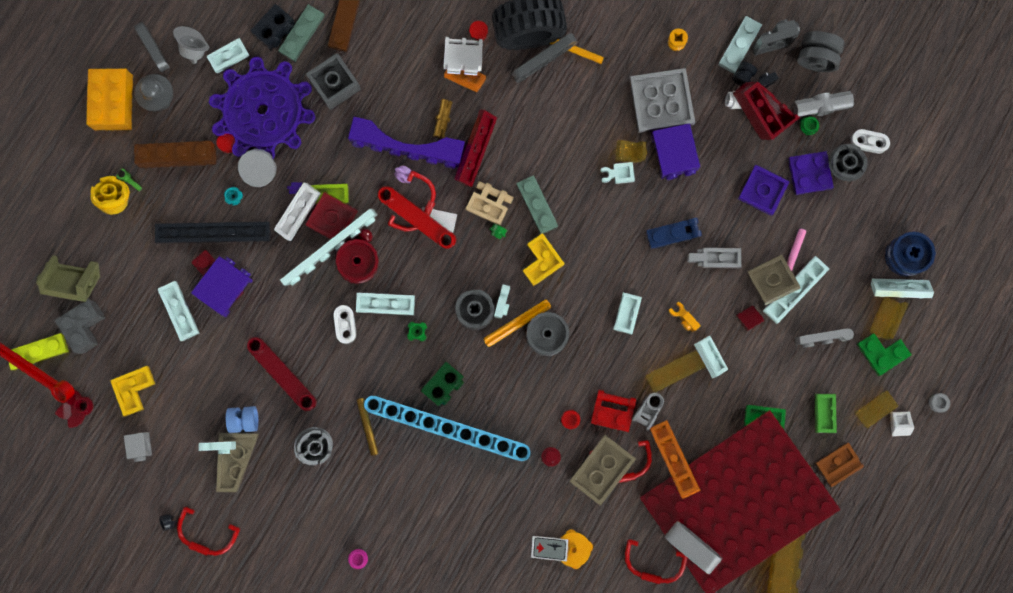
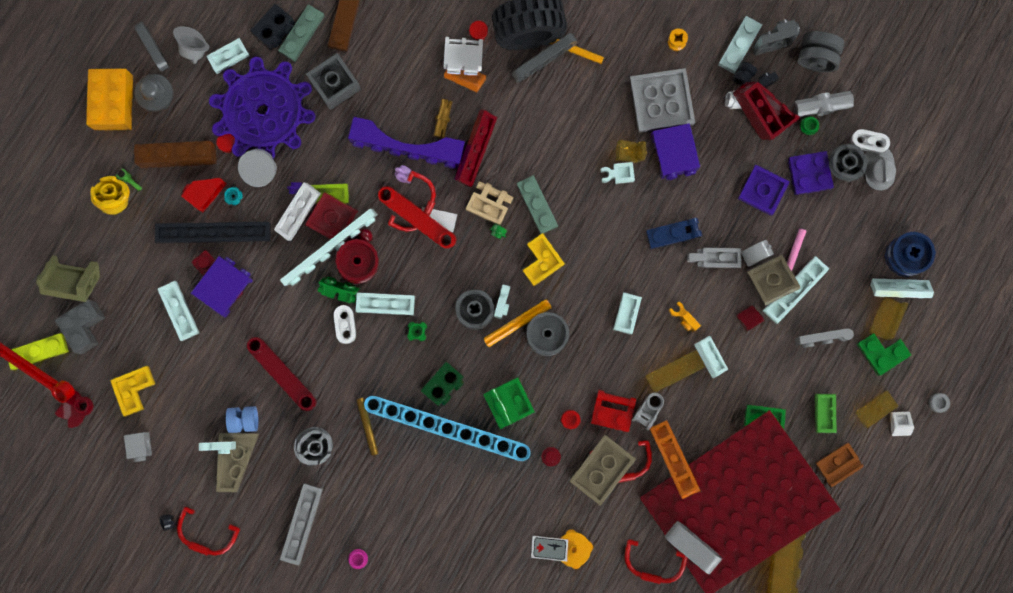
(203, 192): none -> red slope
(301, 524): none -> light grey plate
(346, 290): none -> green hinge
(509, 403): none -> green plate
(757, 253): none -> light grey piece
(880, 170): none -> light grey piece

